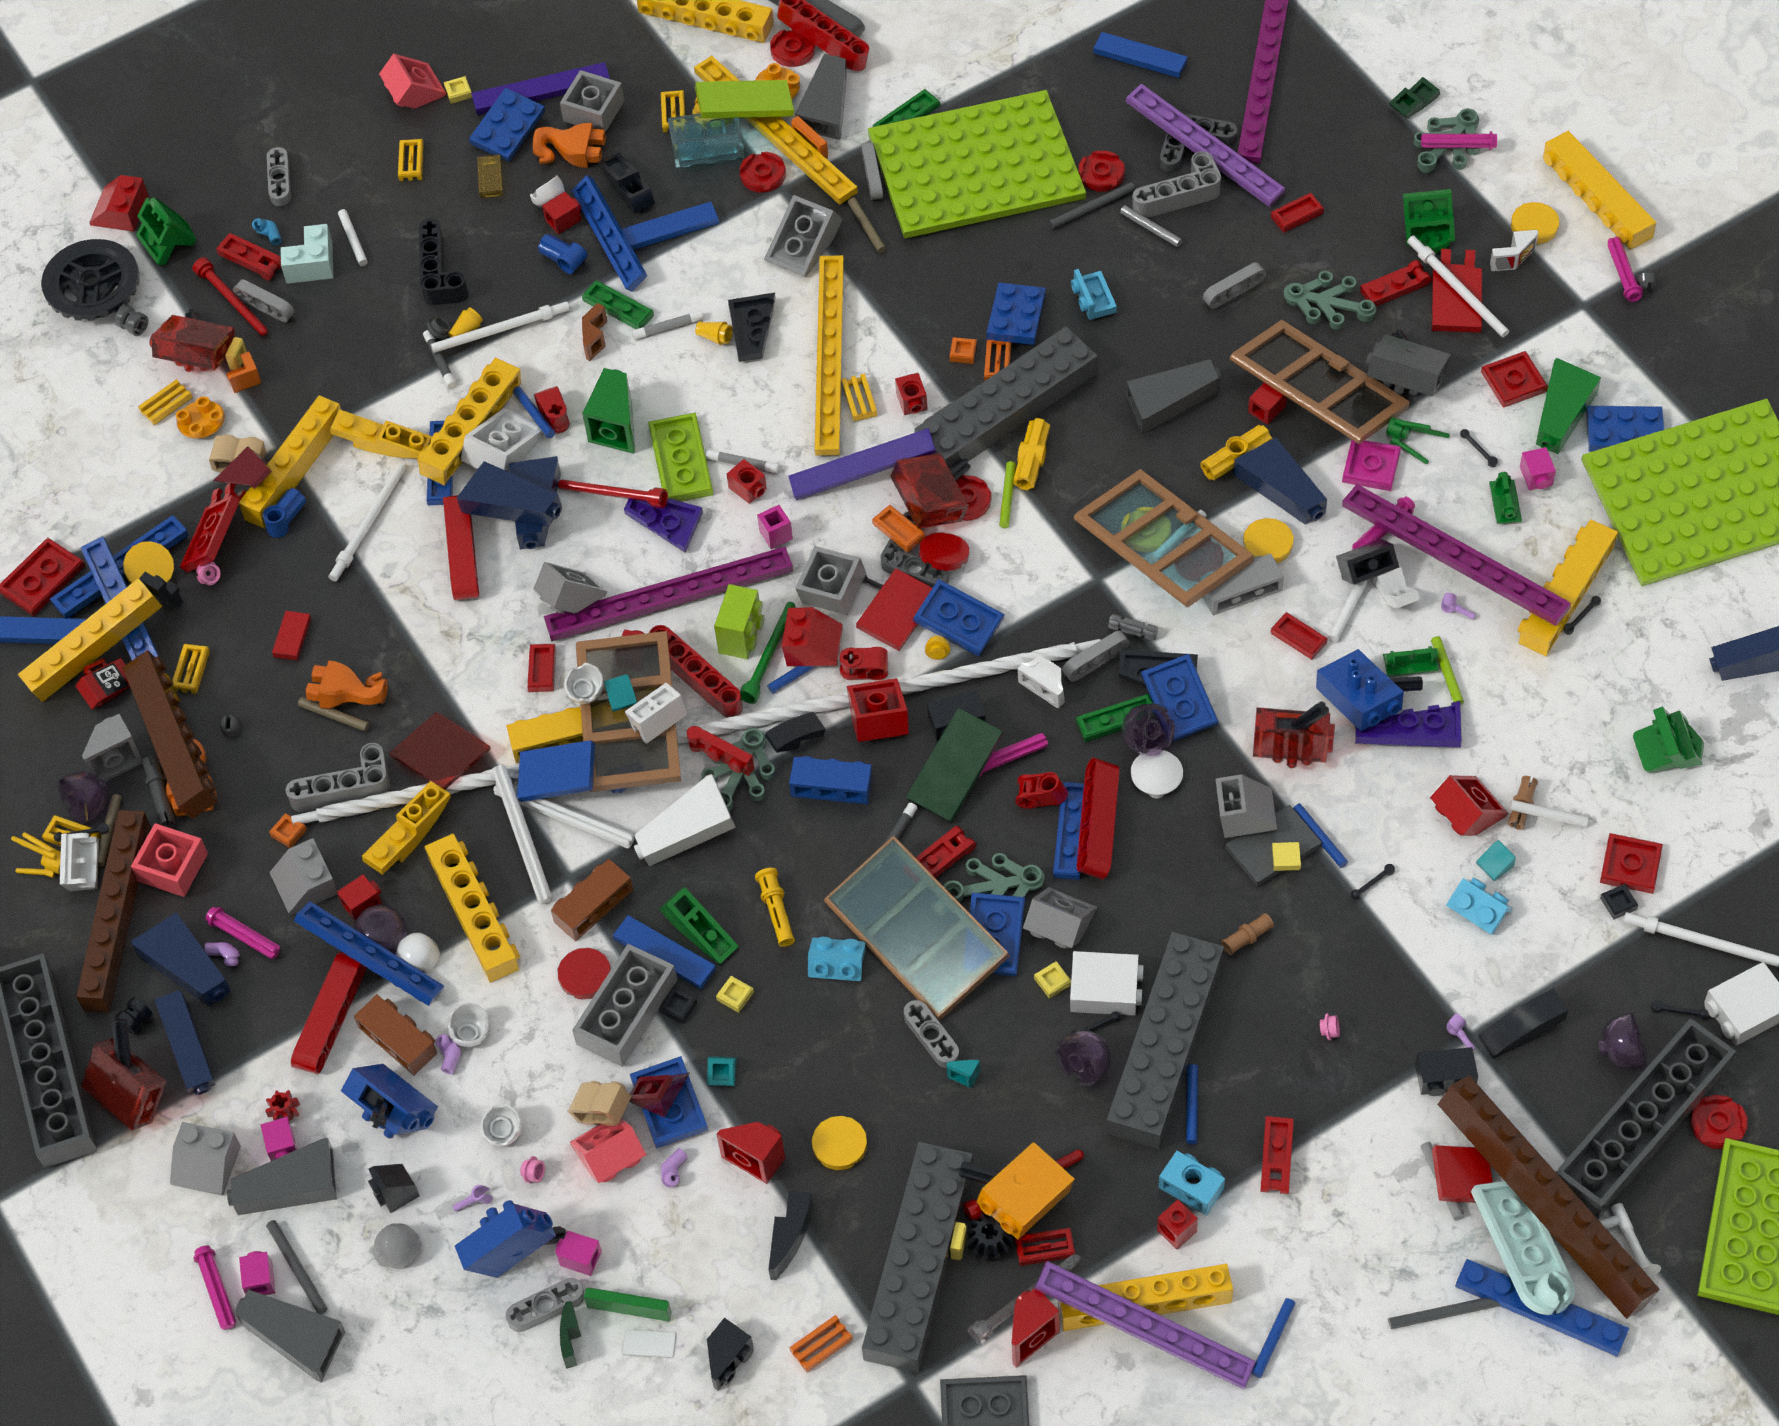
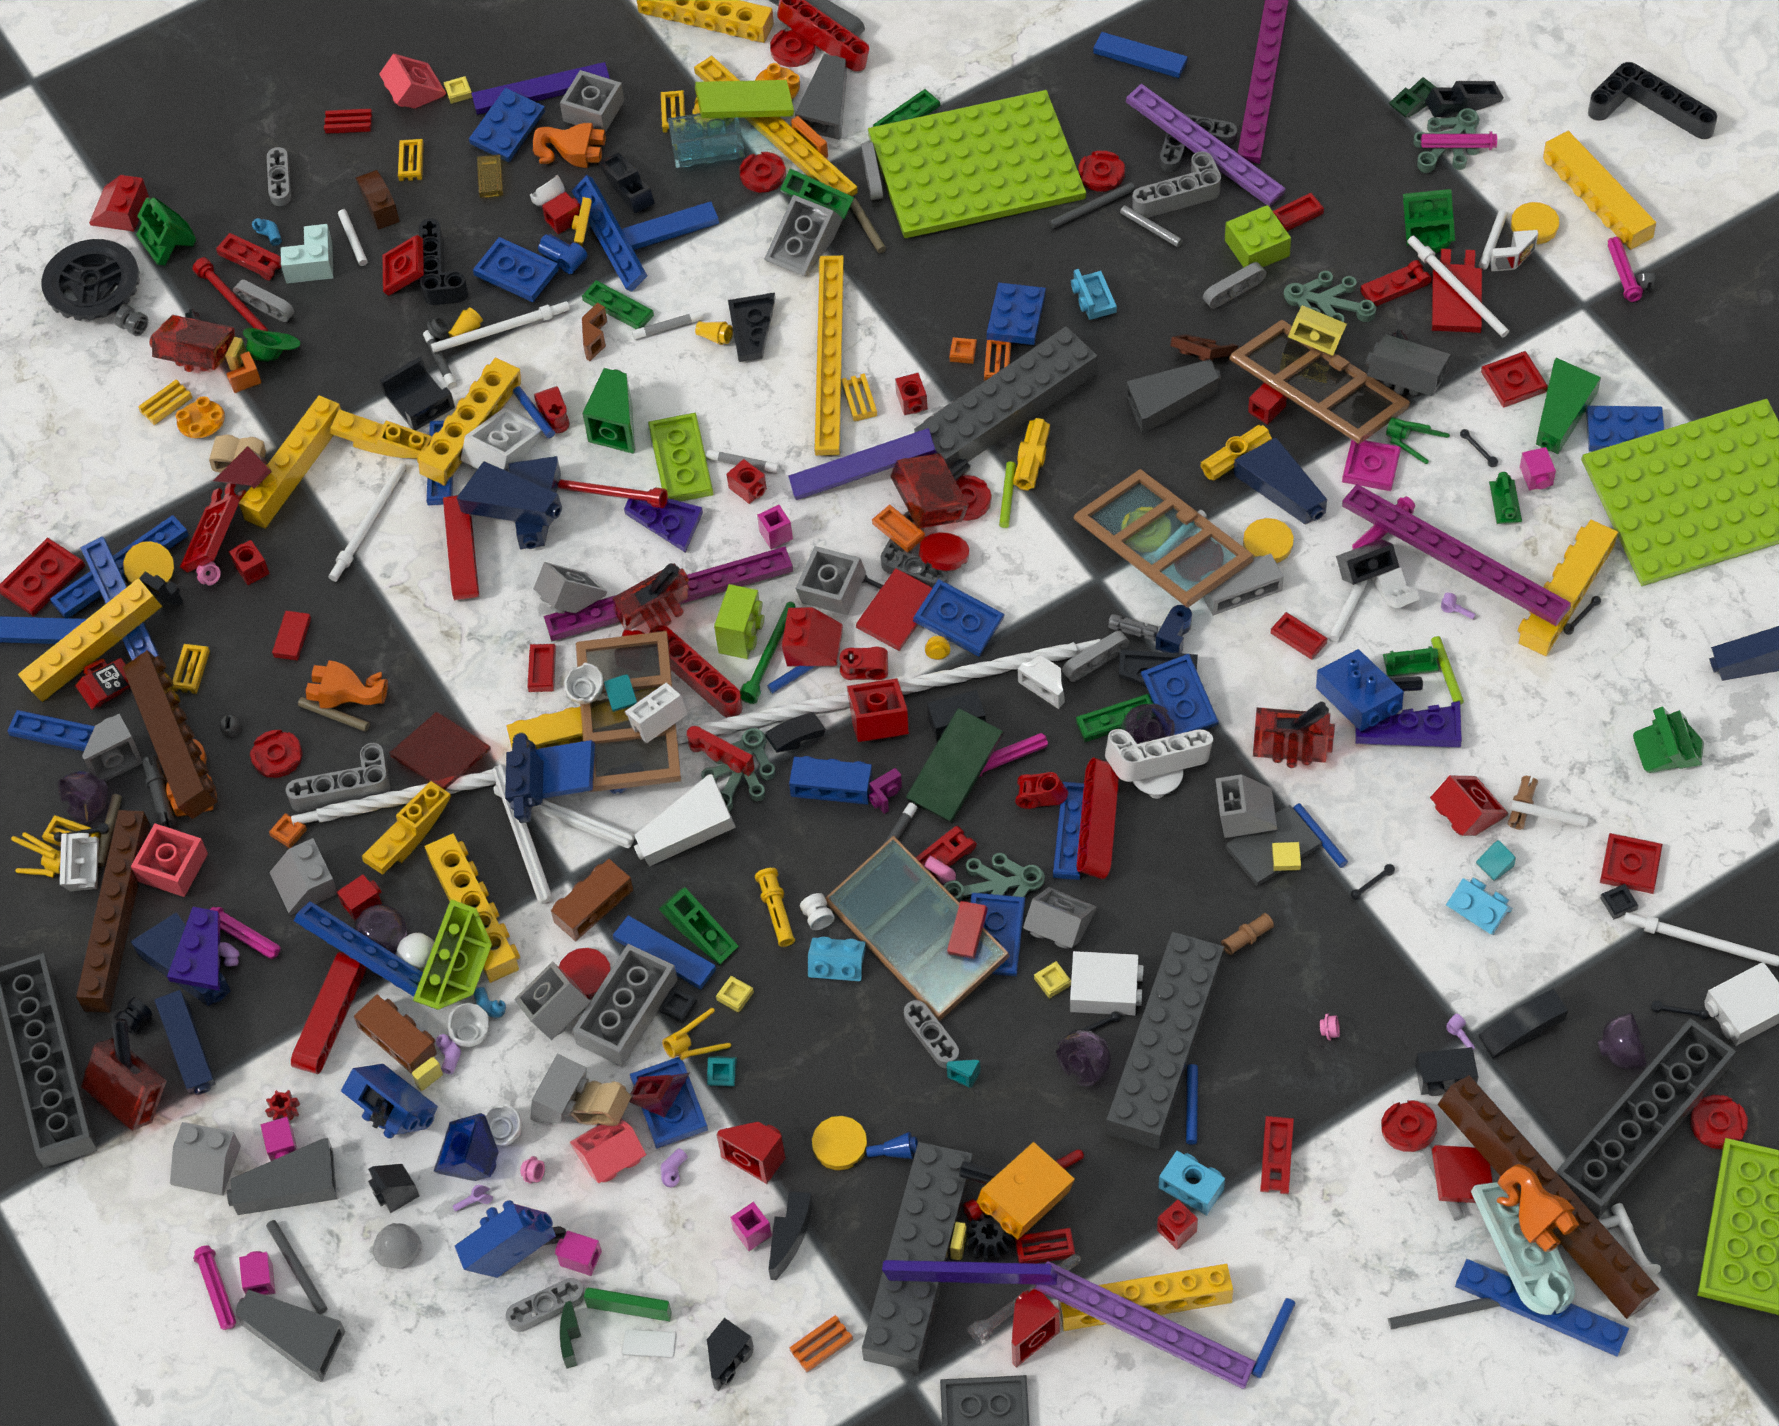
(50, 730): none -> blue tile
(198, 951): none -> dark purple wing
(249, 570): none -> red brick
(268, 345): none -> green piece
(276, 754): none -> red tile
(281, 514): blue piece -> none
(352, 120): none -> red tile
(378, 199): none -> reddish brown slope
(403, 265): none -> red tile
(416, 394): none -> black panel
(427, 1073): none -> light yellow tile
(455, 958): none -> lime wedge
(468, 1149): none -> clear blue slope
(492, 1008): none -> dark azure arm
(516, 269): none -> blue plate
(523, 778): none -> dark blue hinge
(552, 1001): none -> light grey brick
(557, 1090): none -> light grey slope
(580, 222): none -> yellow plate
(652, 599): none -> clear red piece
(678, 1042): none -> yellow plant
(751, 1226): none -> dark pink brick
(816, 192): none -> green slope
(818, 914): none -> white wheel
(883, 787): none -> magenta bracket
(900, 1147): none -> blue cone
(941, 870): none -> bright pink arm
(967, 929): none -> tile
(970, 1272): none -> dark purple tile
(1158, 756): none -> white beam
(1176, 624): none -> dark blue leg
(1204, 348): none -> copper wing
(1258, 238): none -> lime brick
(1317, 330): none -> light yellow brick
(1409, 1126): none -> red tile
(1463, 95): none -> black slope
(1493, 238): none -> white bar
(1538, 1209): none -> orange hips
(1655, 94): none -> black beam

